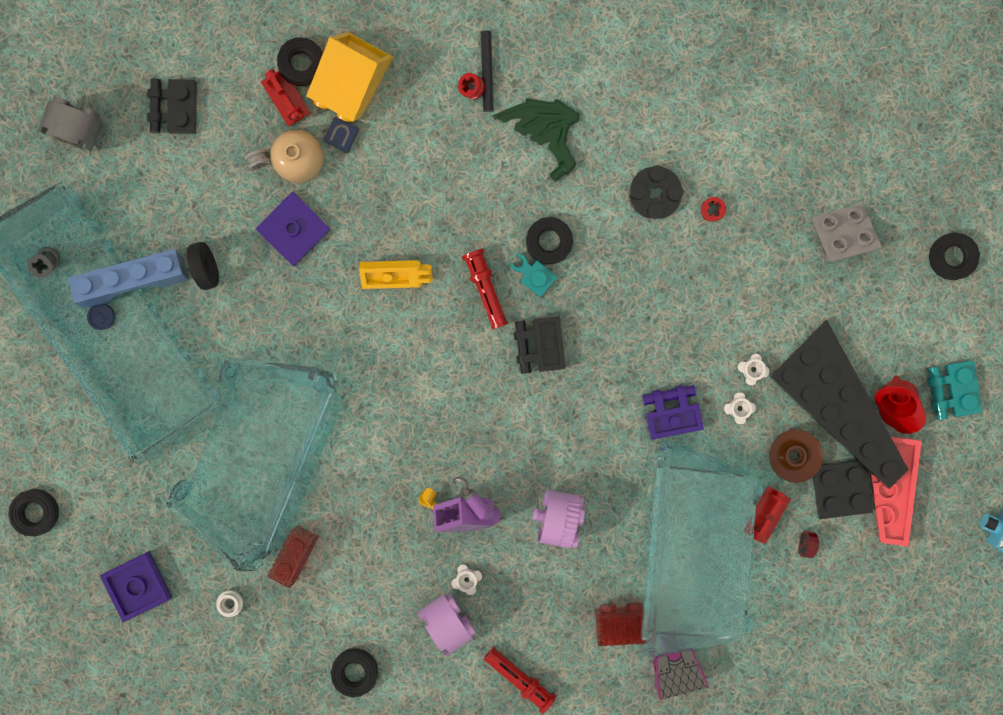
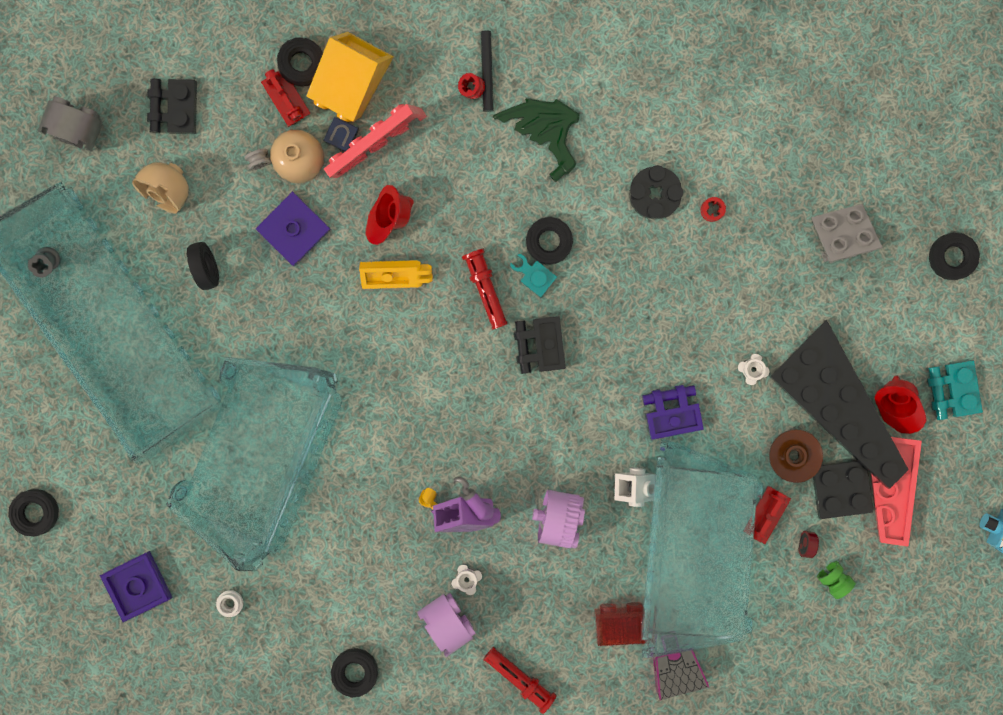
(101, 317): dark blue piece -> none
(106, 283): medium blue arch -> none
(163, 184): none -> tan cylinder
(293, 556): clear red brick -> none
(375, 140): none -> coral wing
(389, 213): none -> red piece
(635, 487): none -> white brick
(747, 408): white plate -> none
(836, 580): none -> bright green wheel

